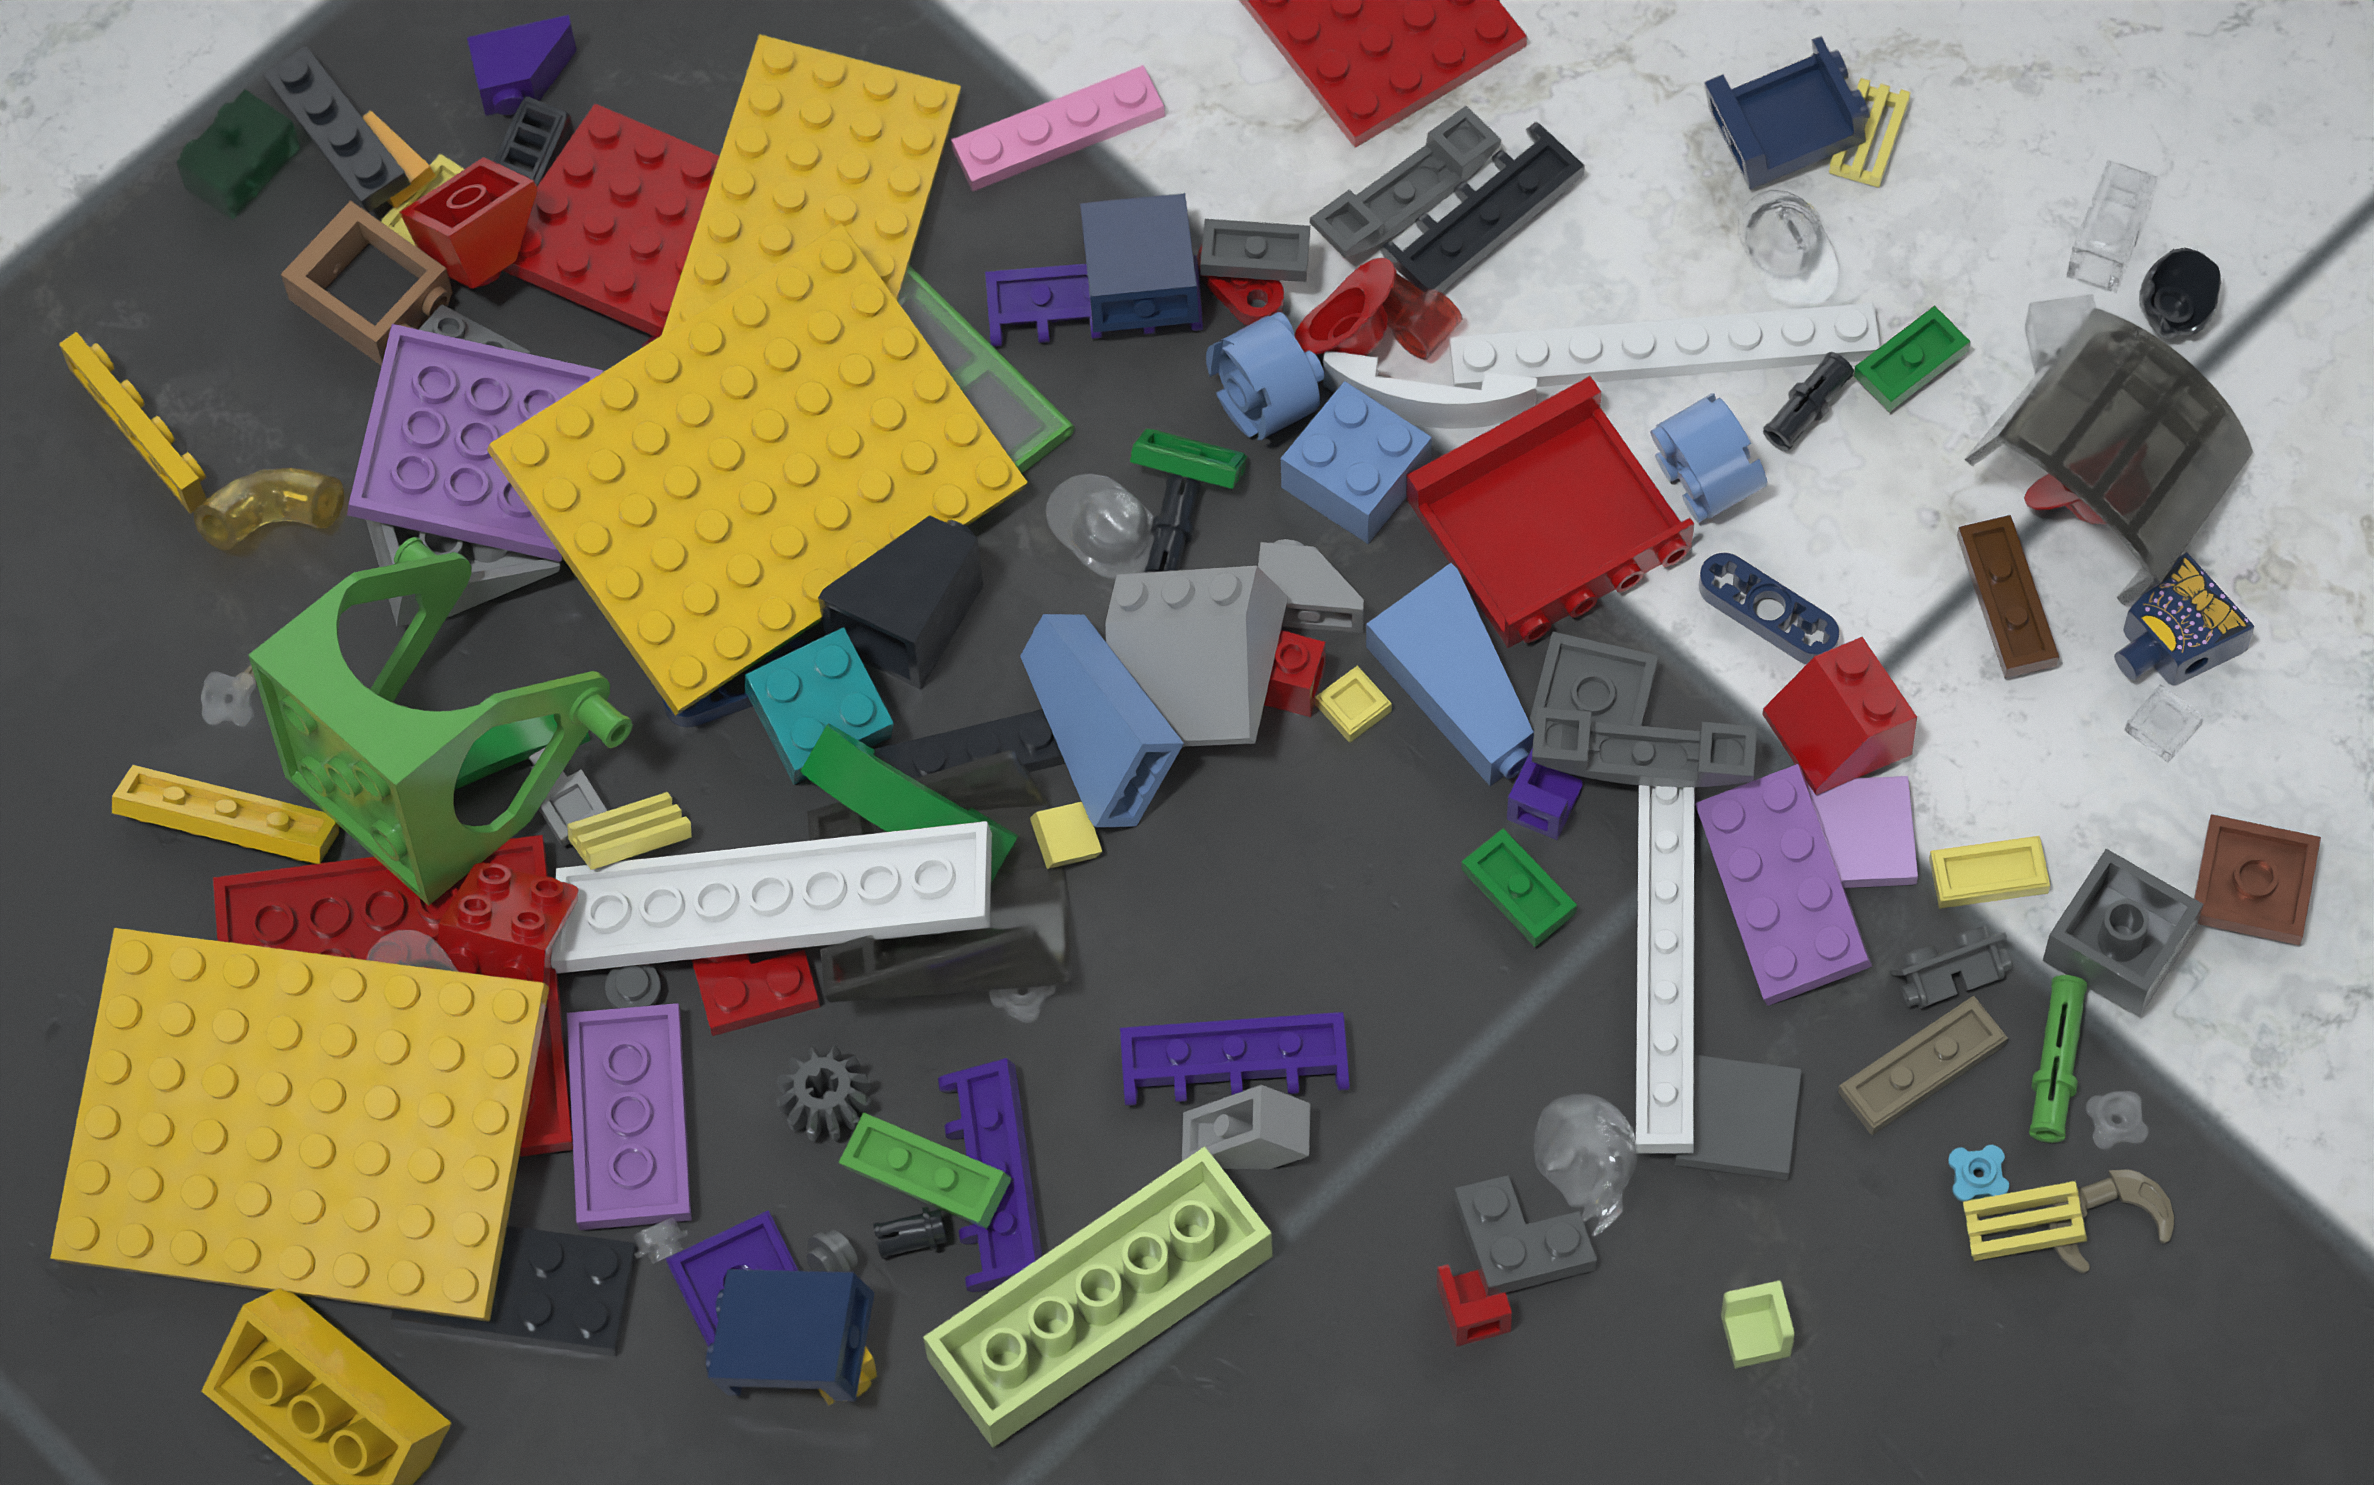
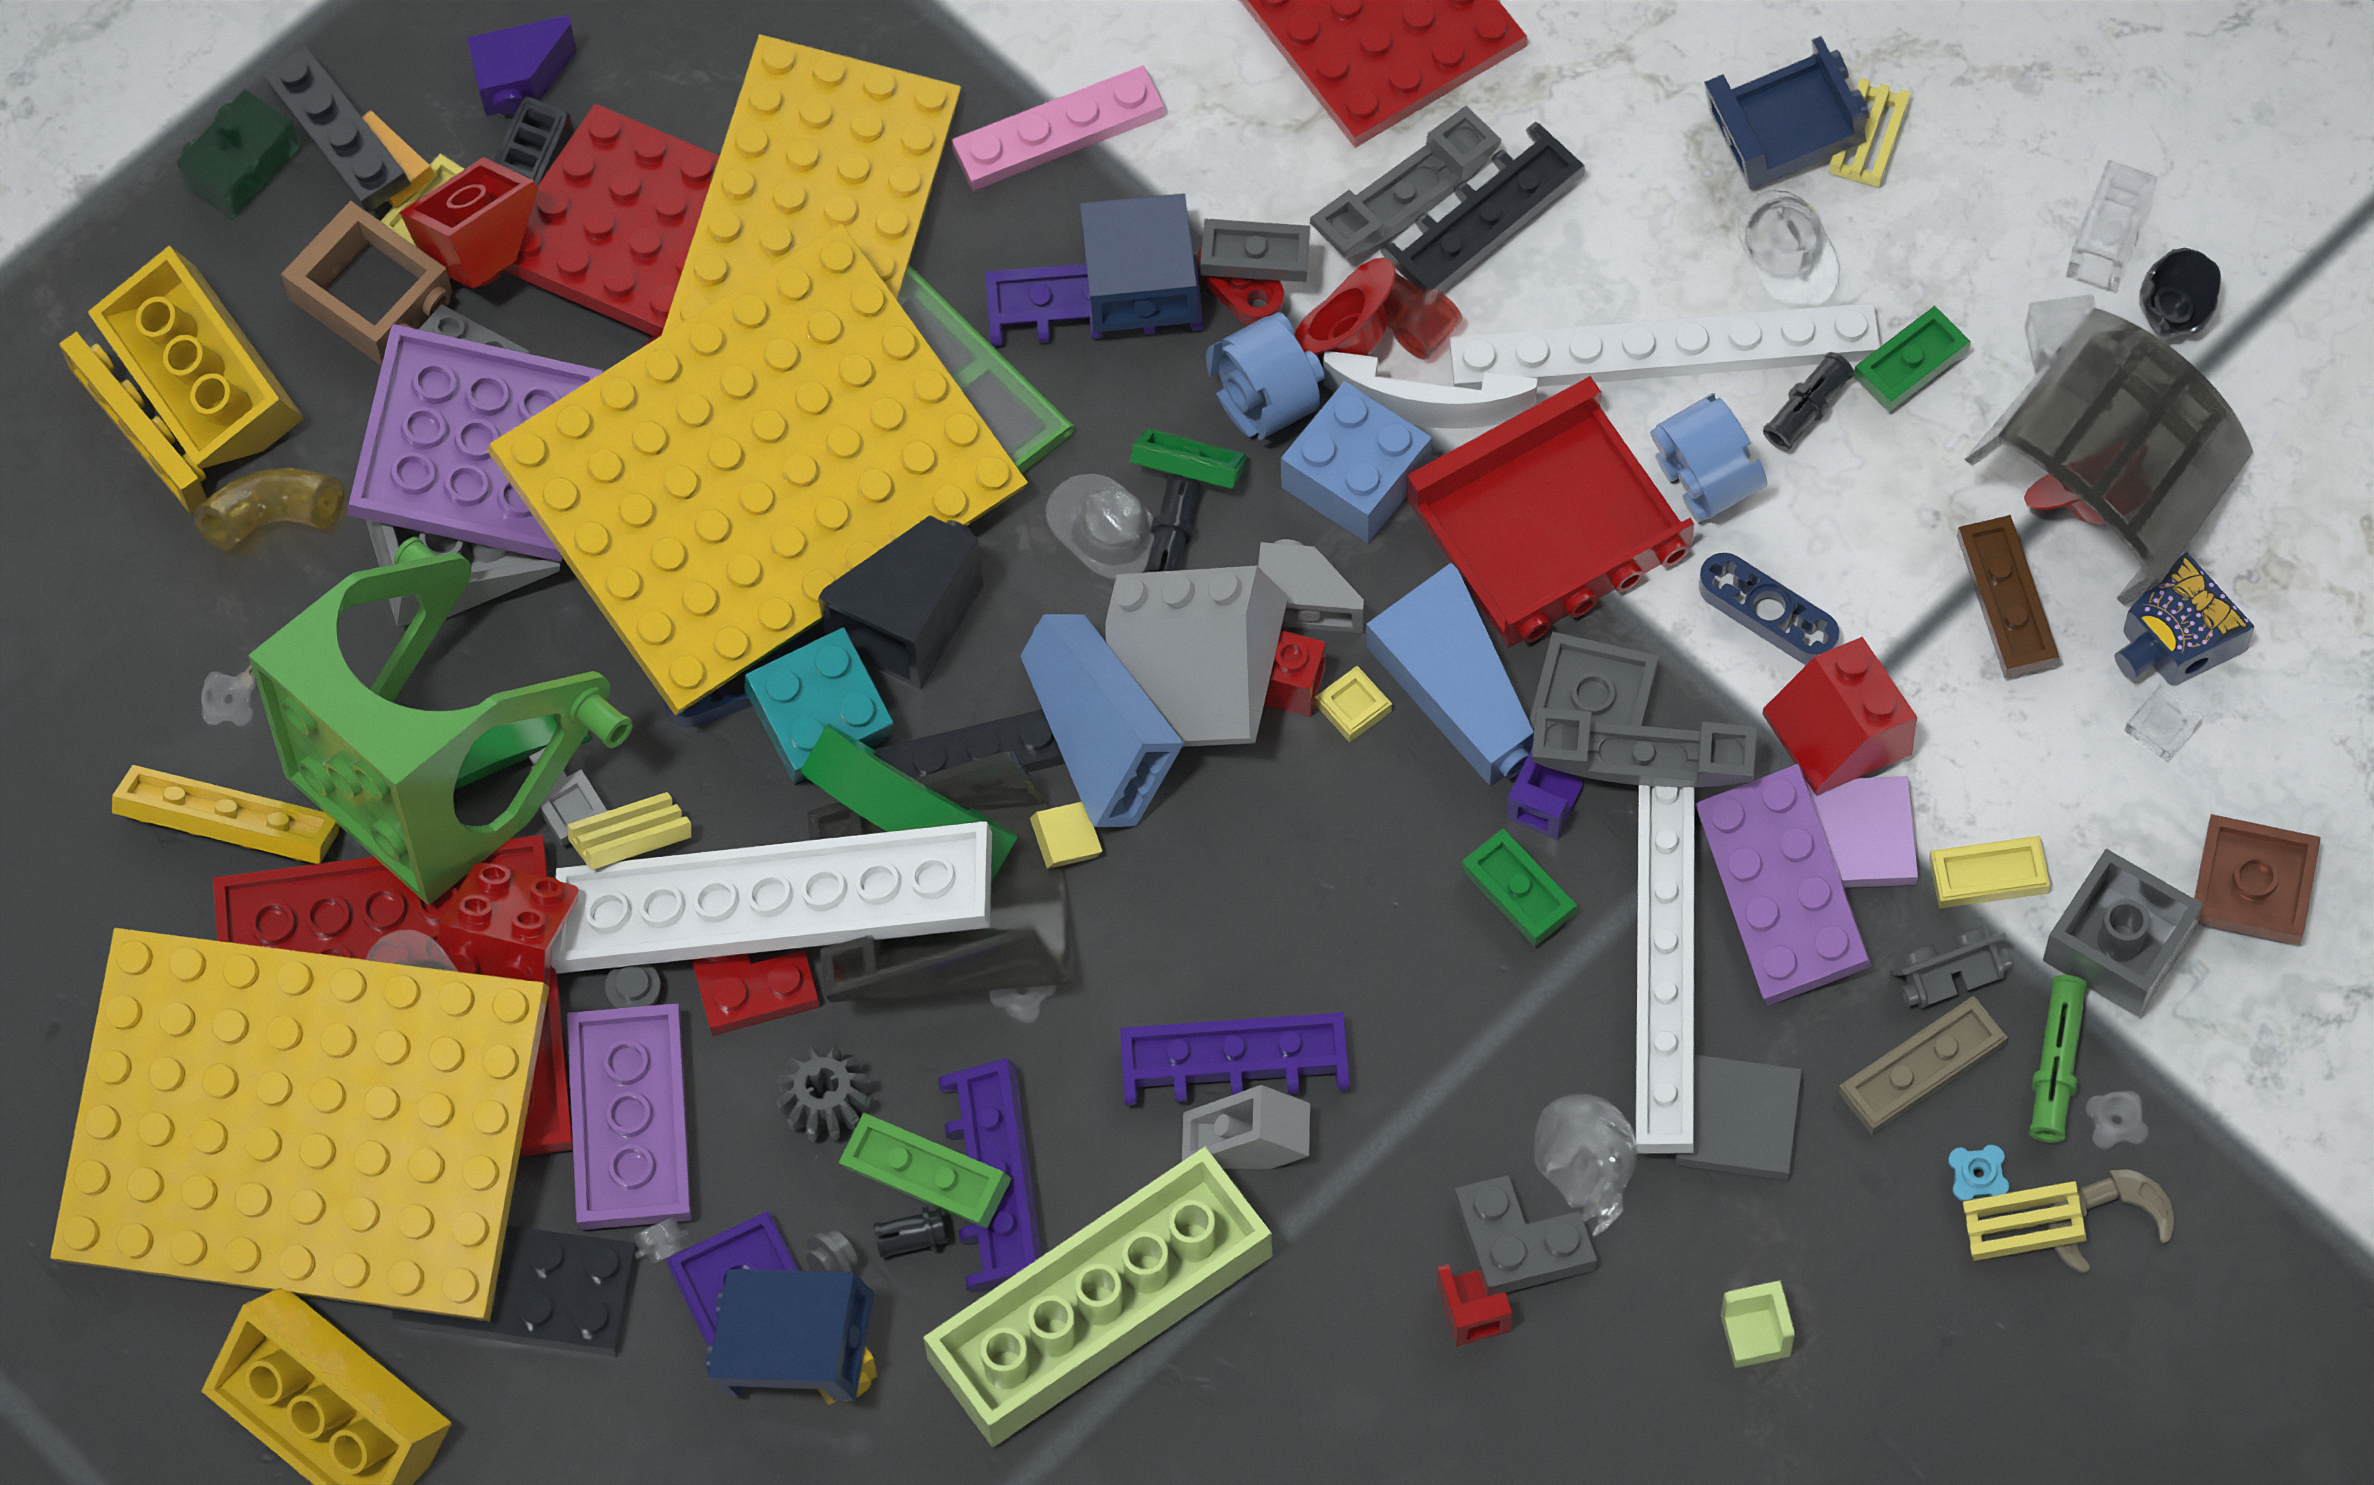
(194, 362): none -> yellow slope

